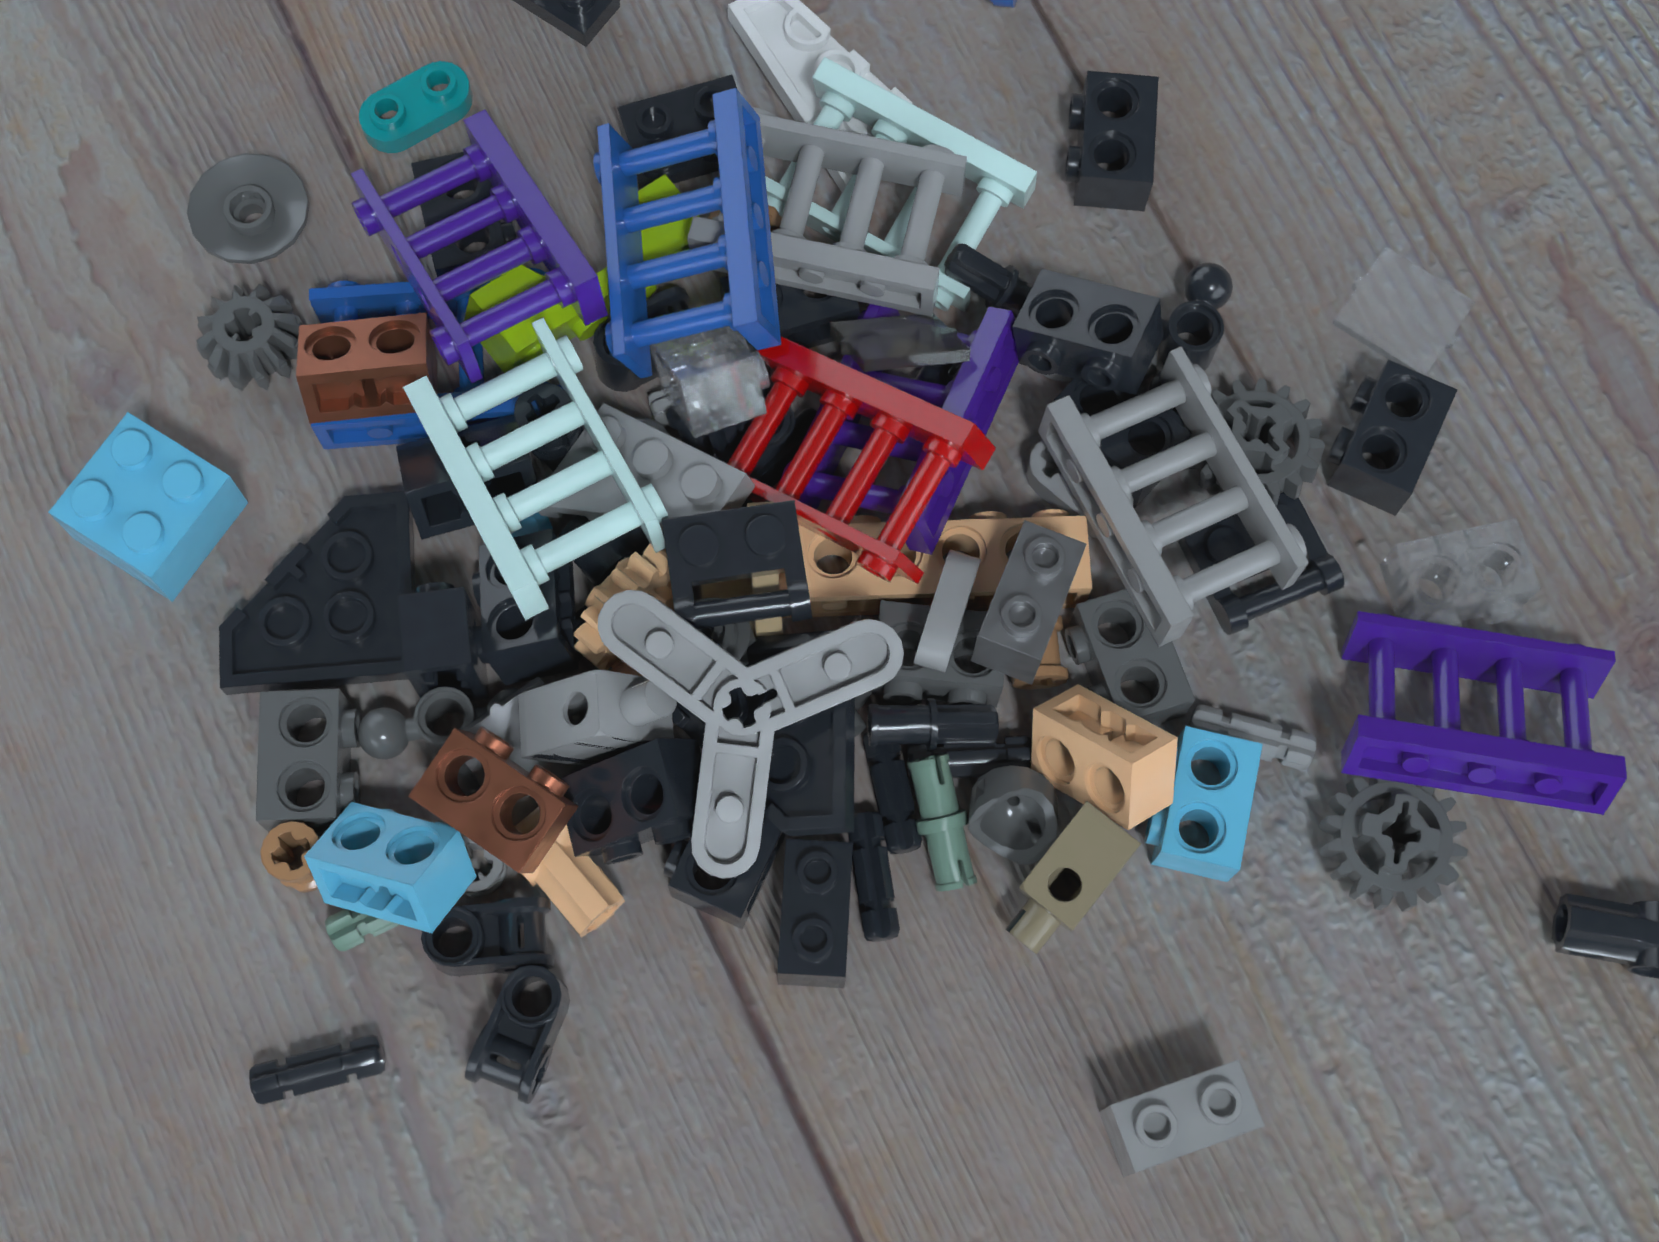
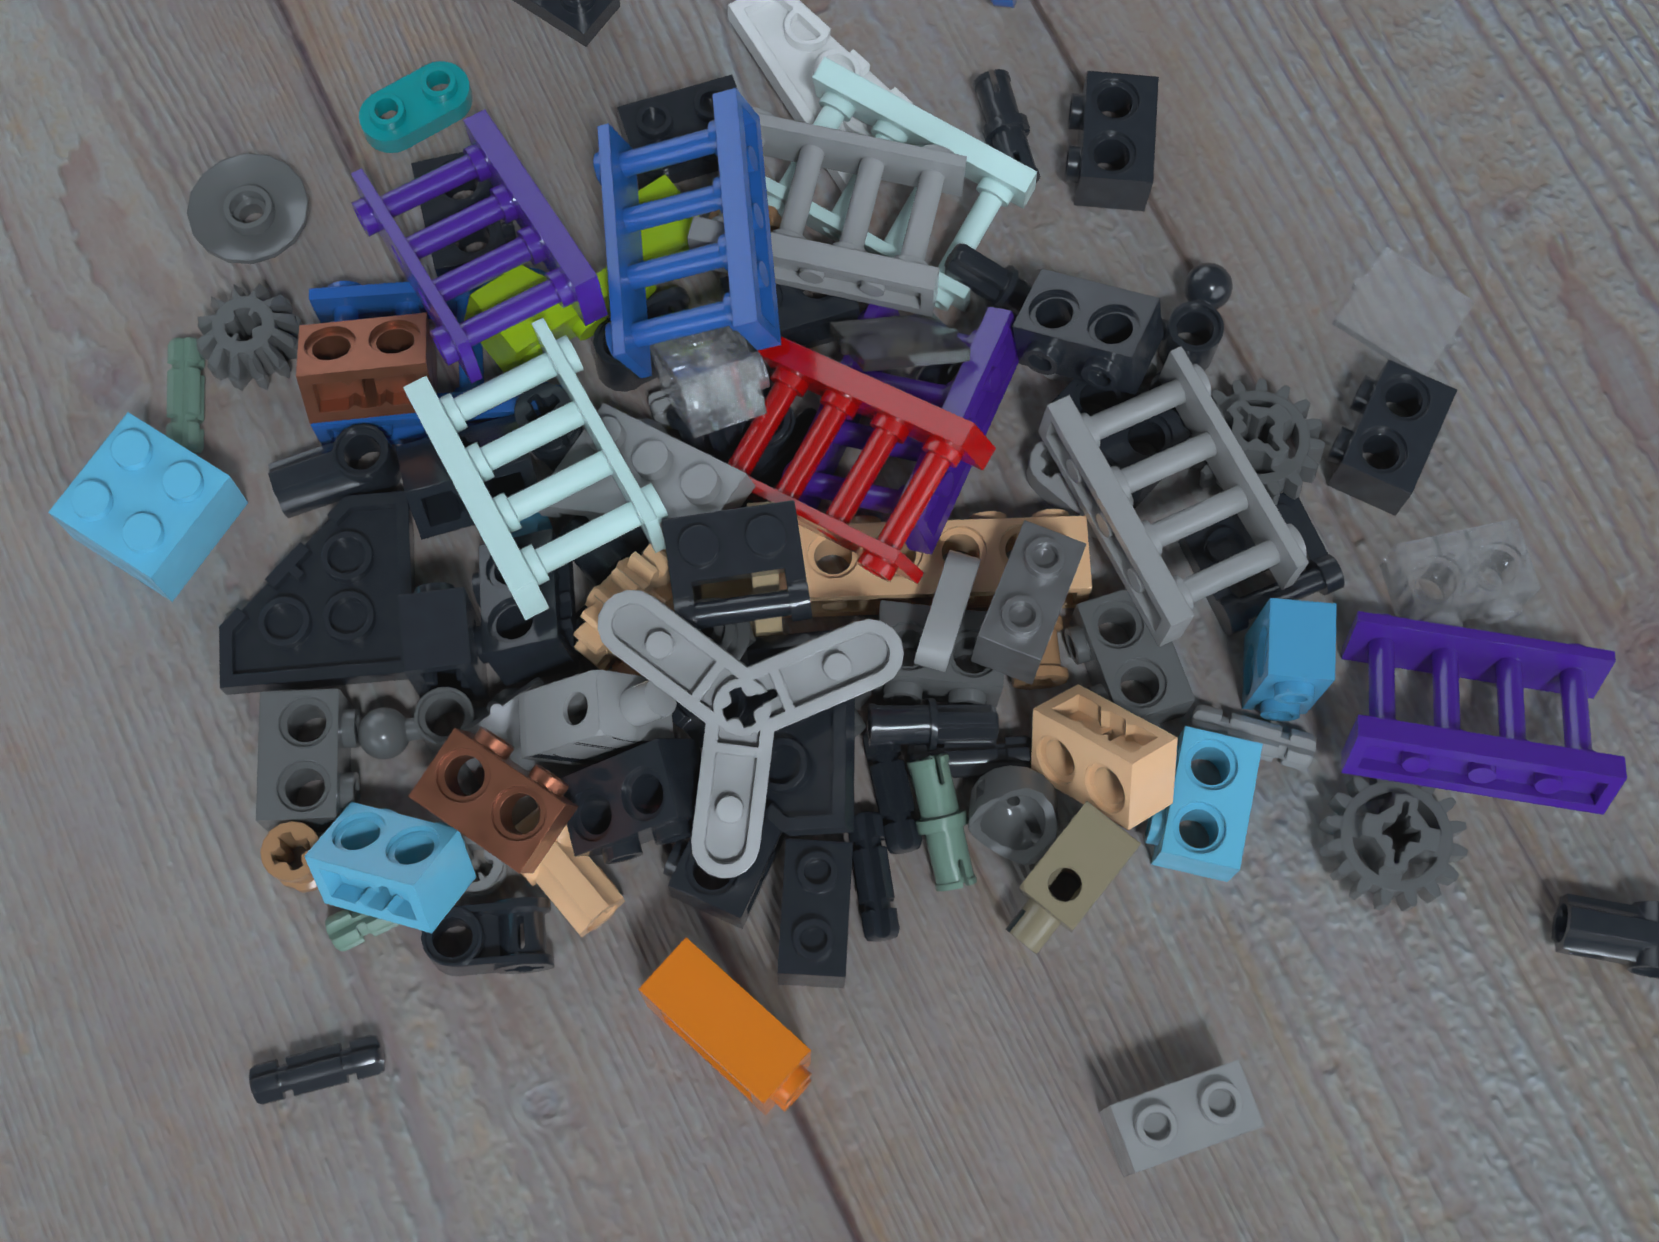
(185, 394): none -> sand green axle
(330, 471): none -> black piece
(518, 1036): black piece -> none
(728, 1028): none -> orange window
(1004, 126): none -> black pin
(1289, 658): none -> dark azure brick

